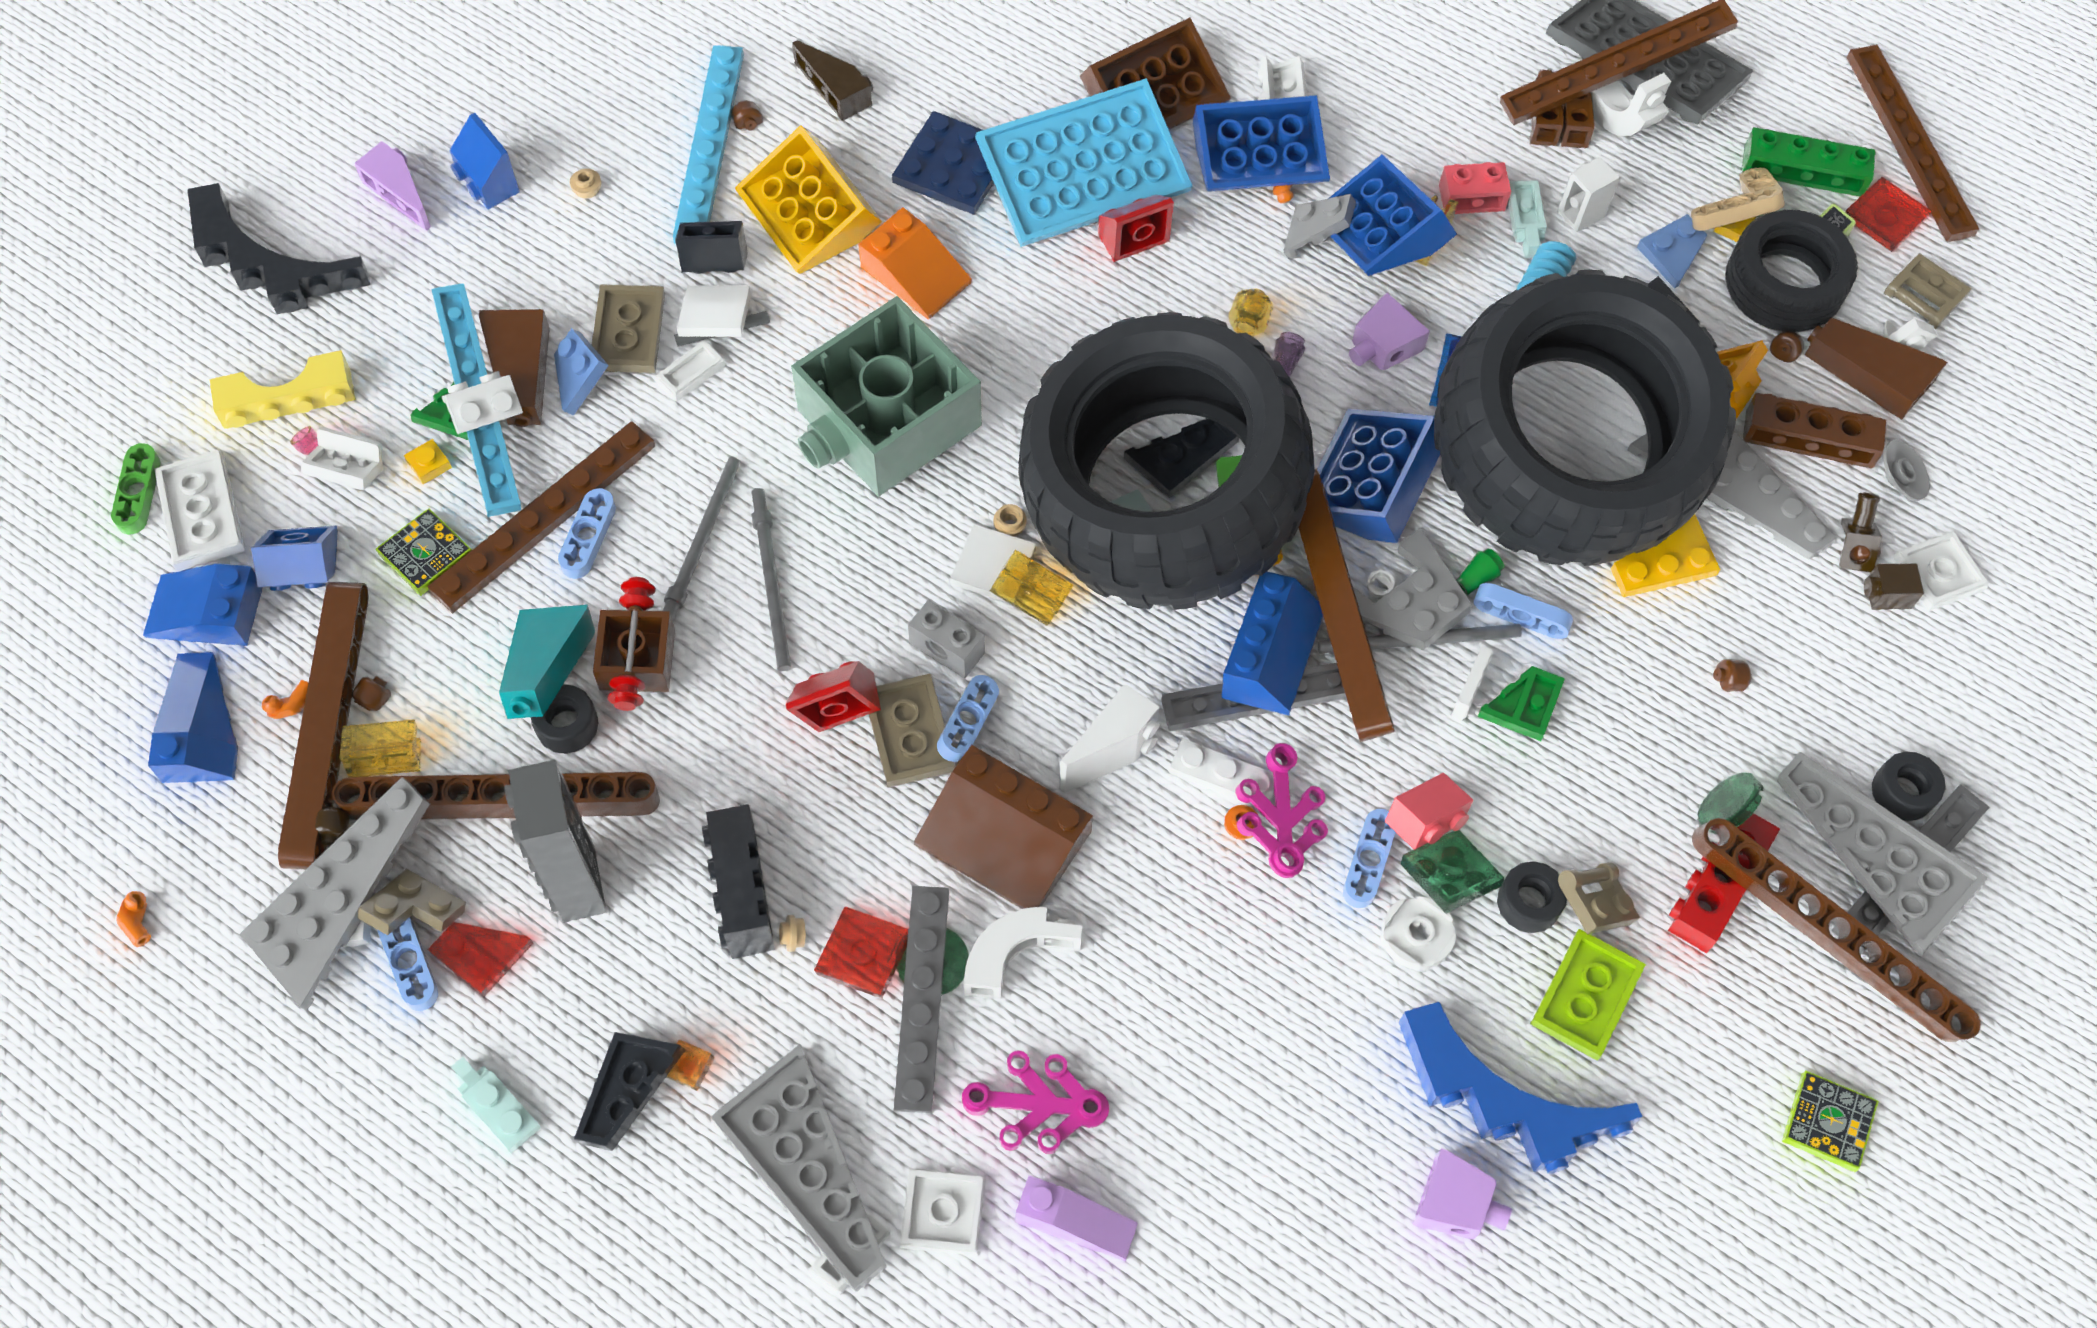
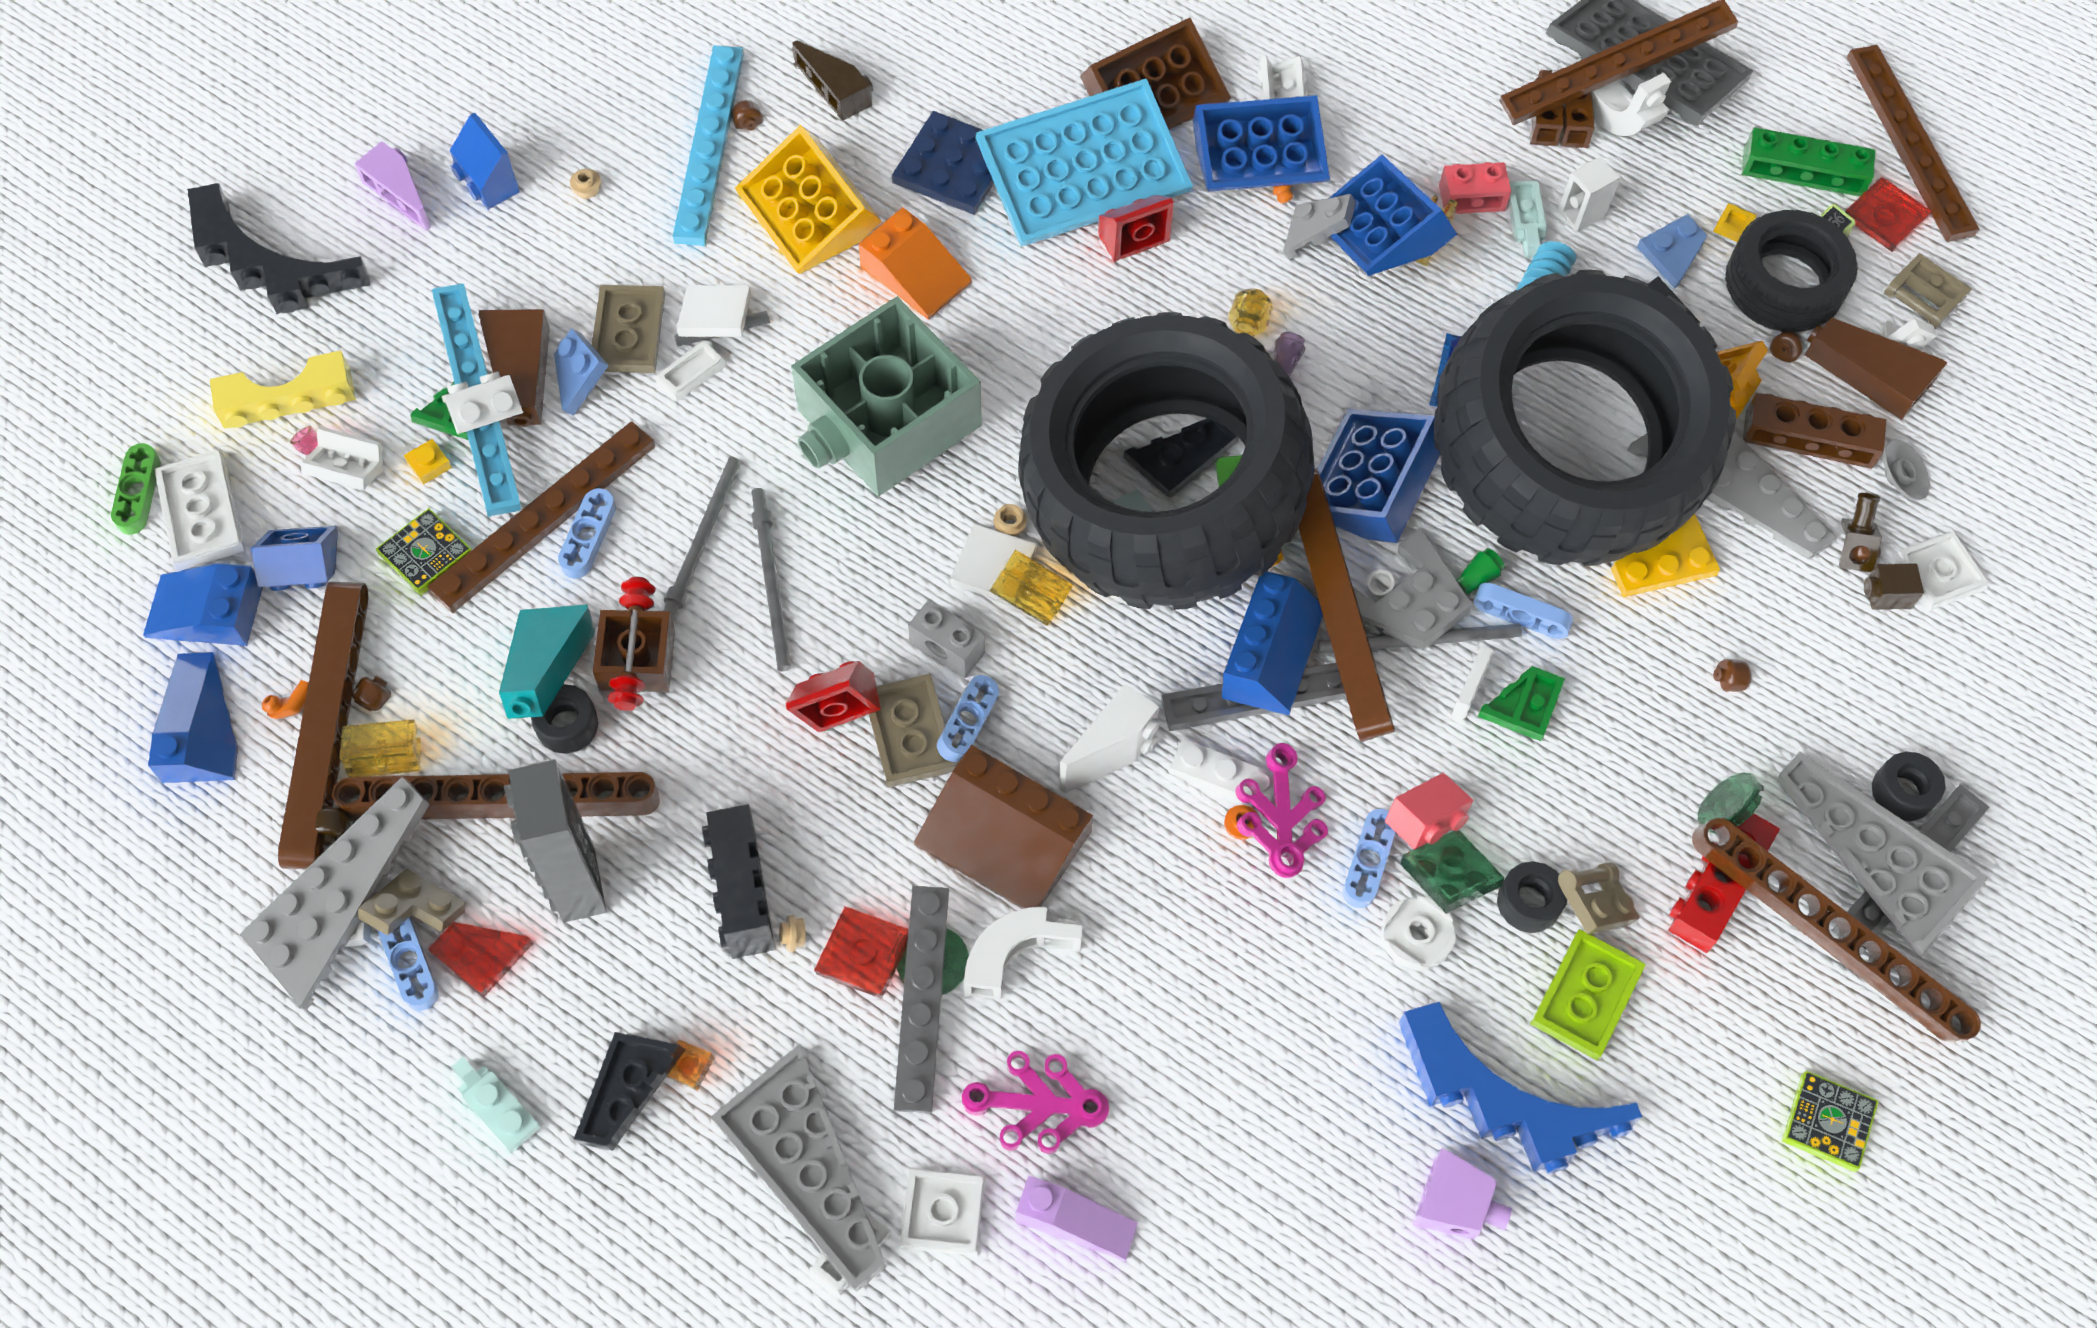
(131, 917): orange arm -> none
(711, 246): black brick -> none
(1387, 335): lavender torso -> none
(1759, 197): tan beam -> none

